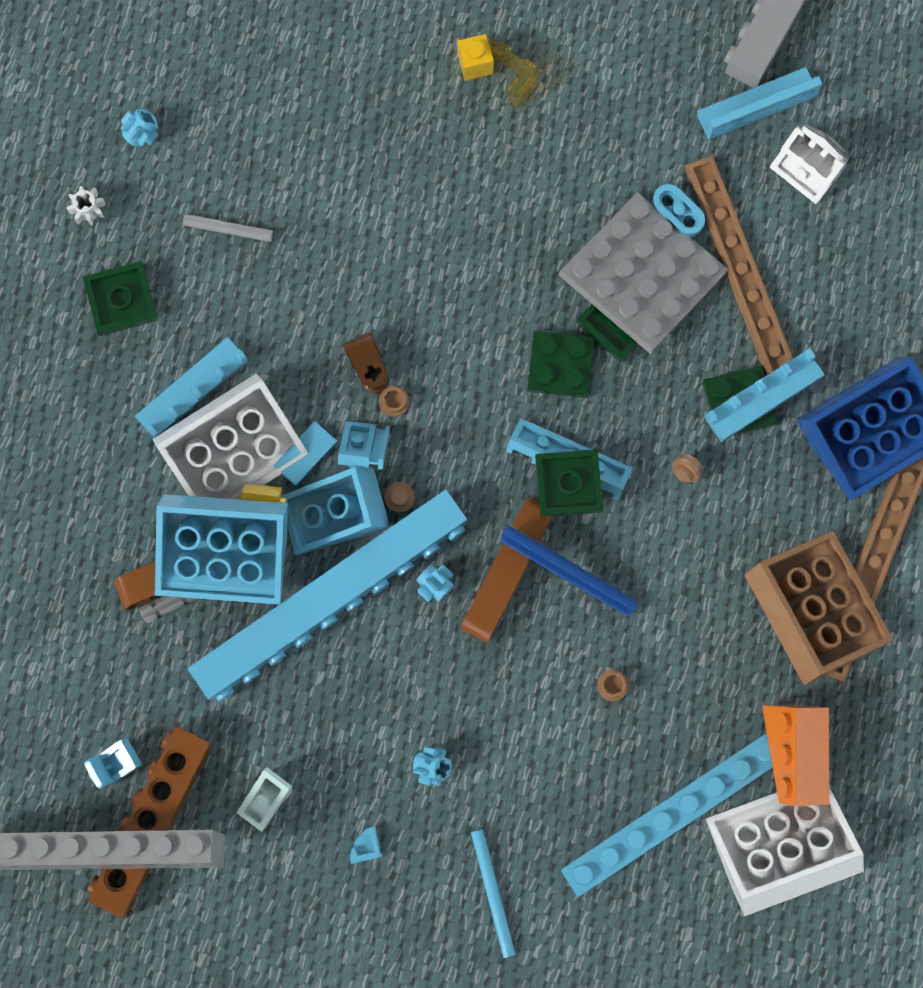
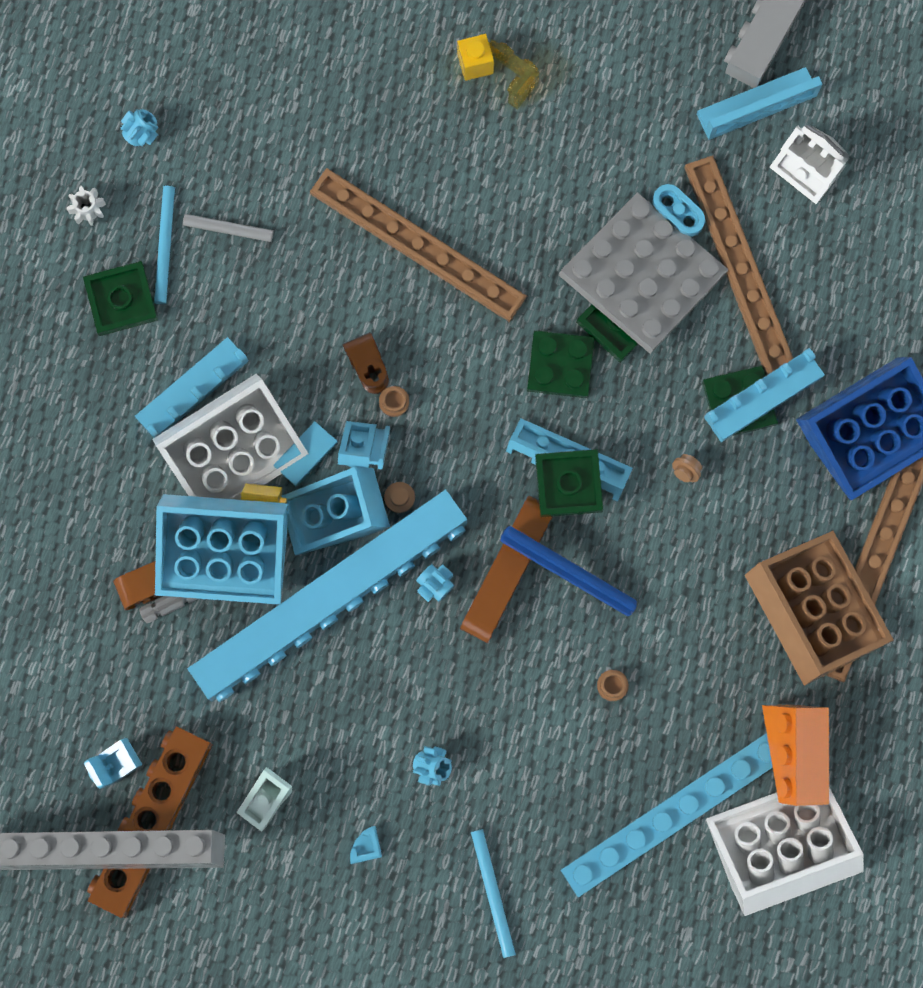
(164, 245): none -> medium azure bar
(418, 245): none -> medium nougat tile

